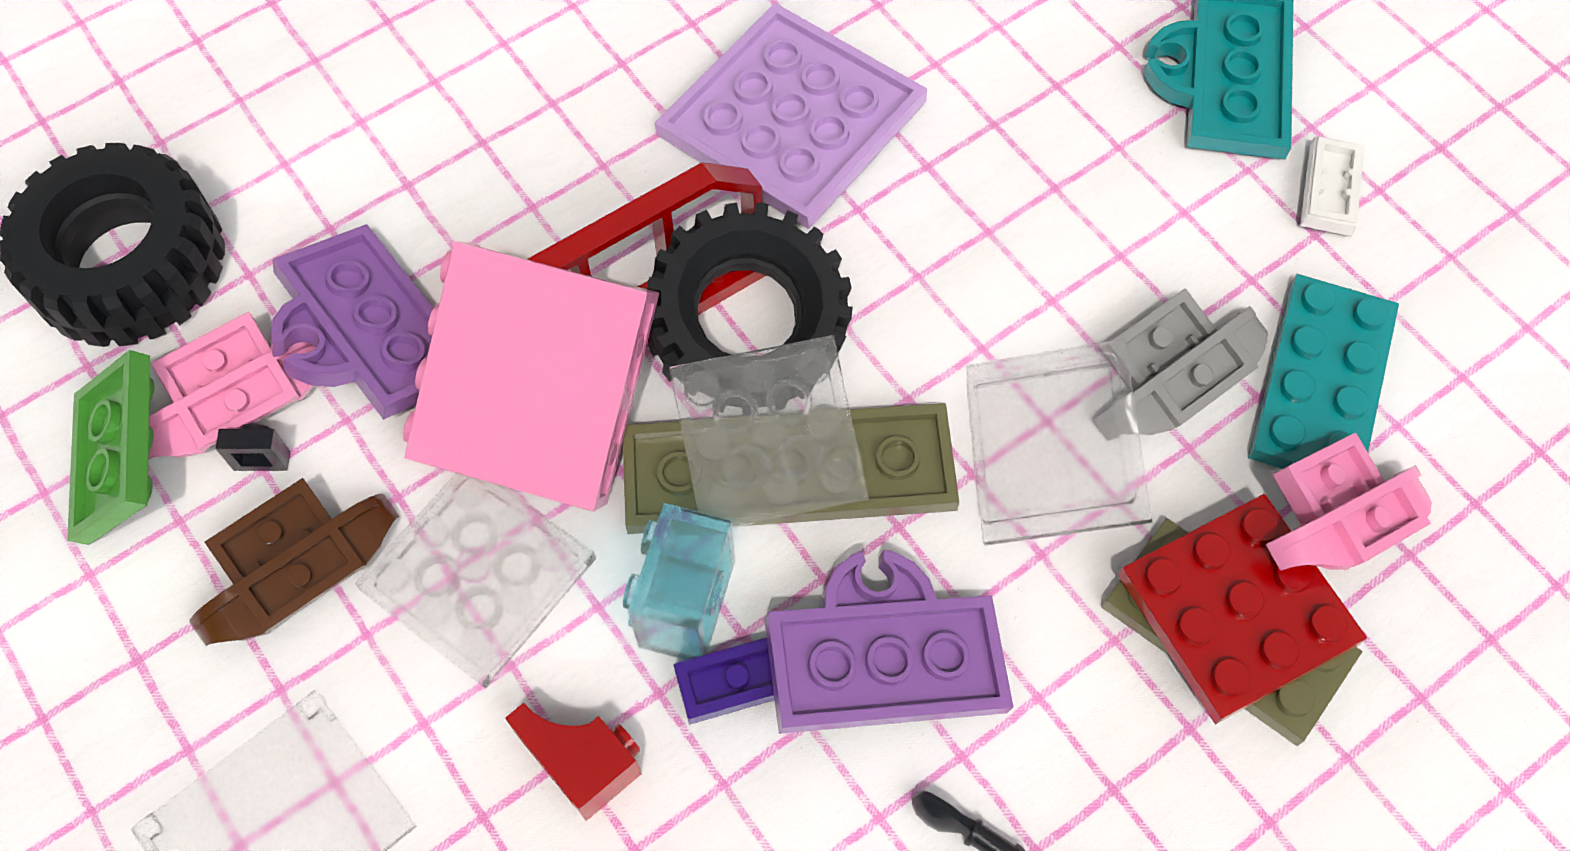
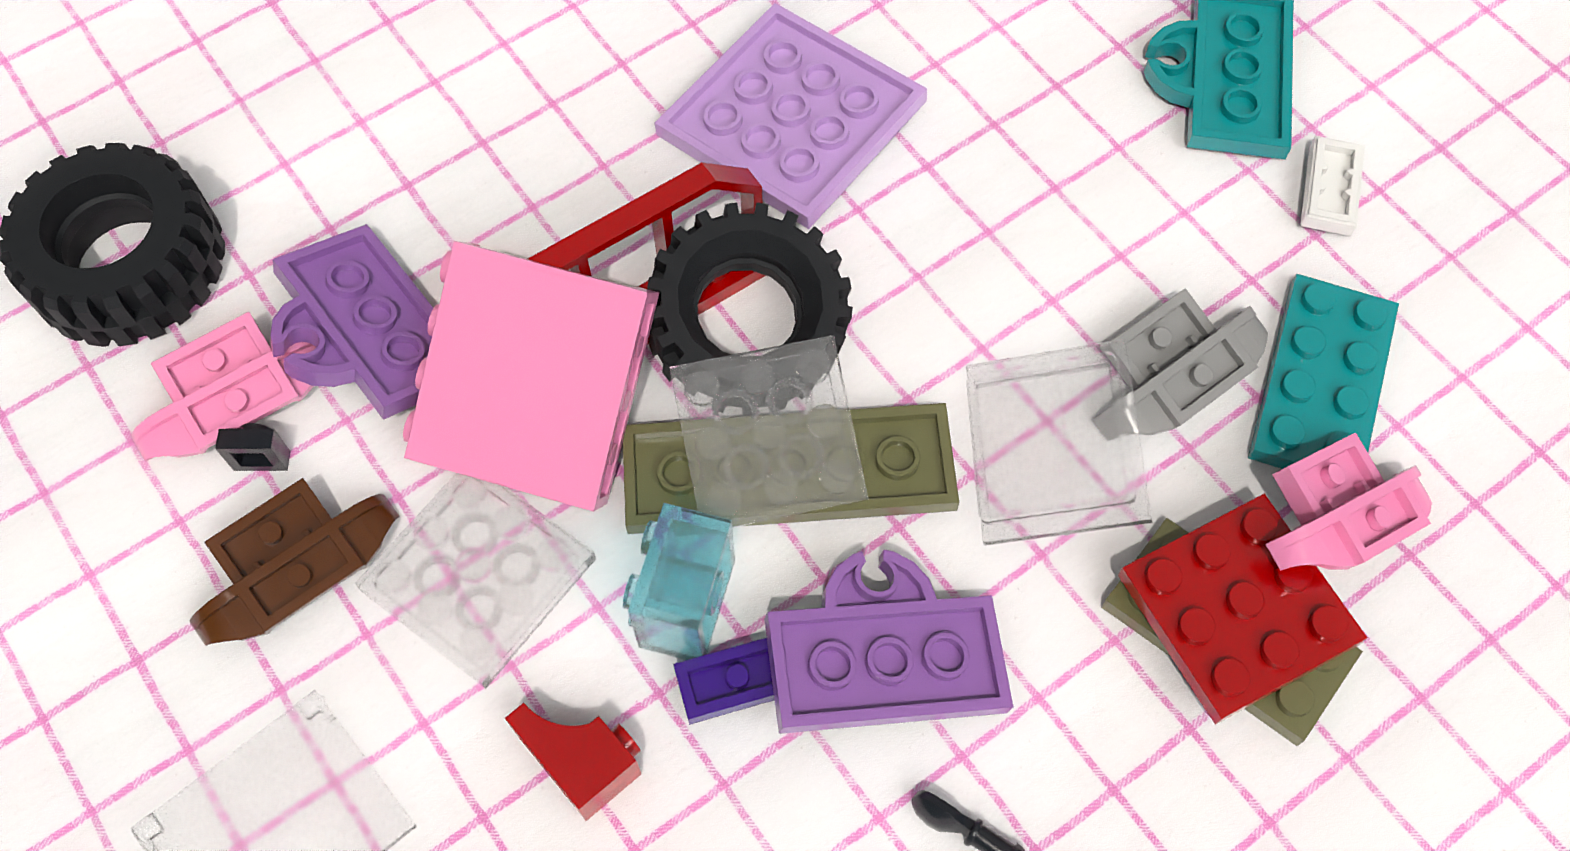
(110, 448): bright green plate -> none

